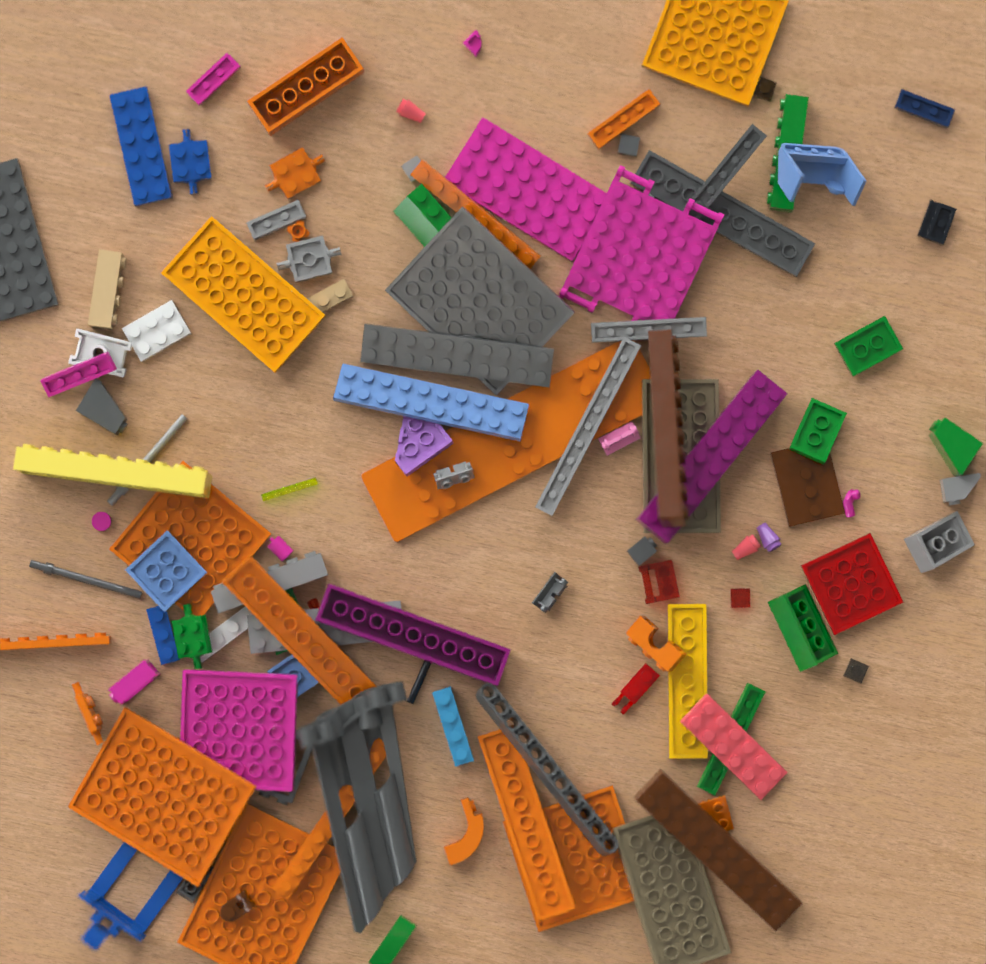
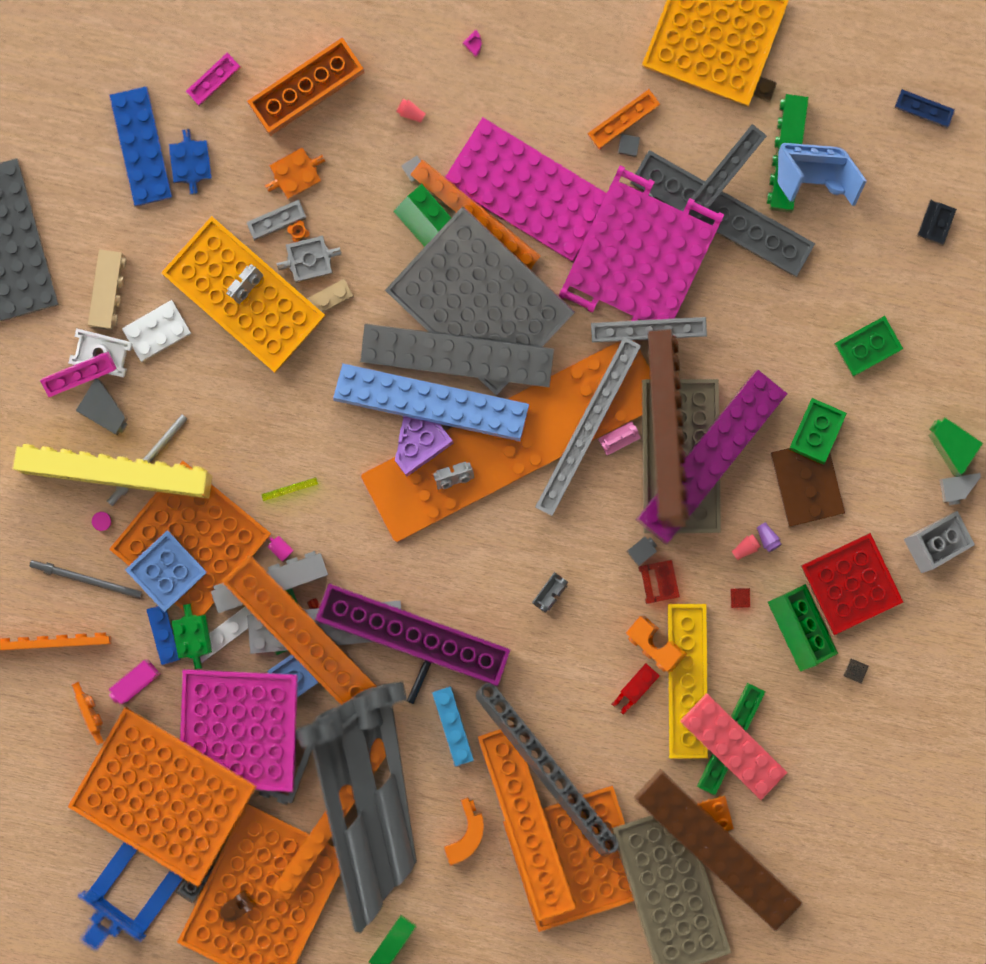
(251, 277): none -> light grey hinge
(848, 501): dark pink arm -> none

